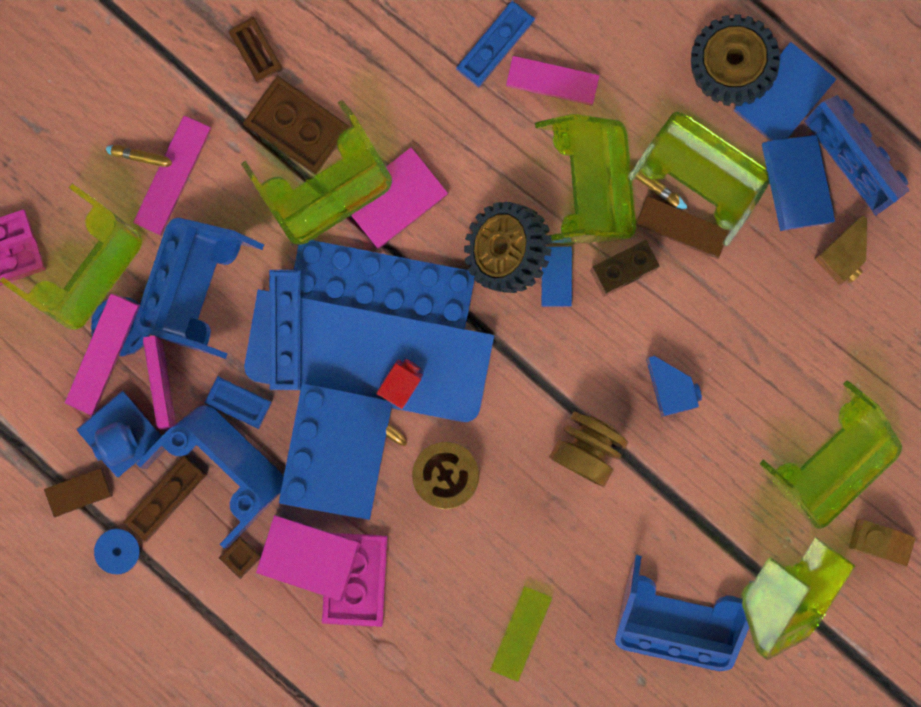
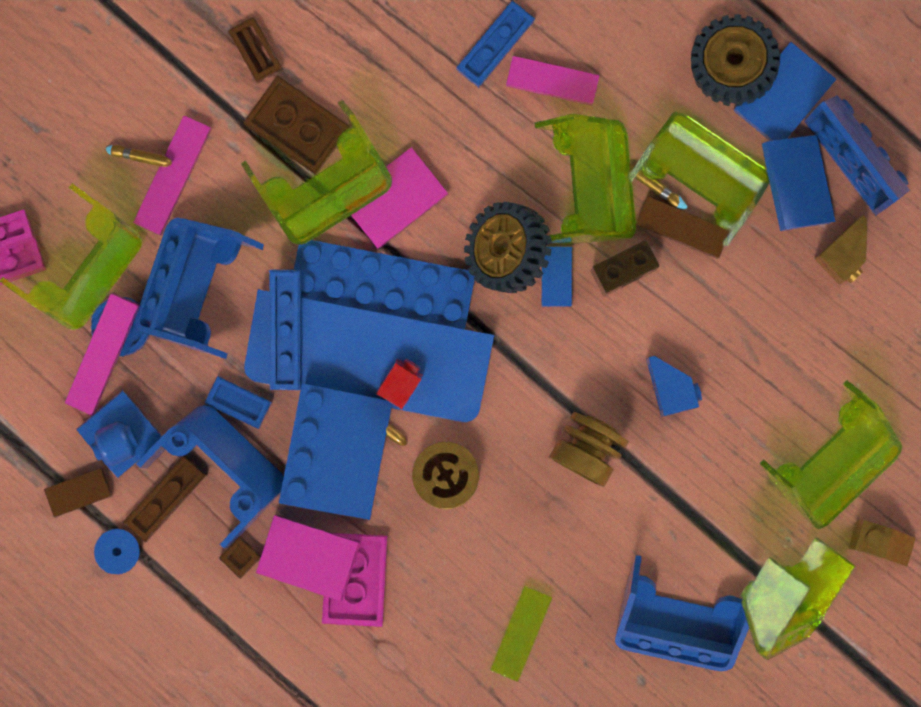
(159, 382): dark pink tile -> none

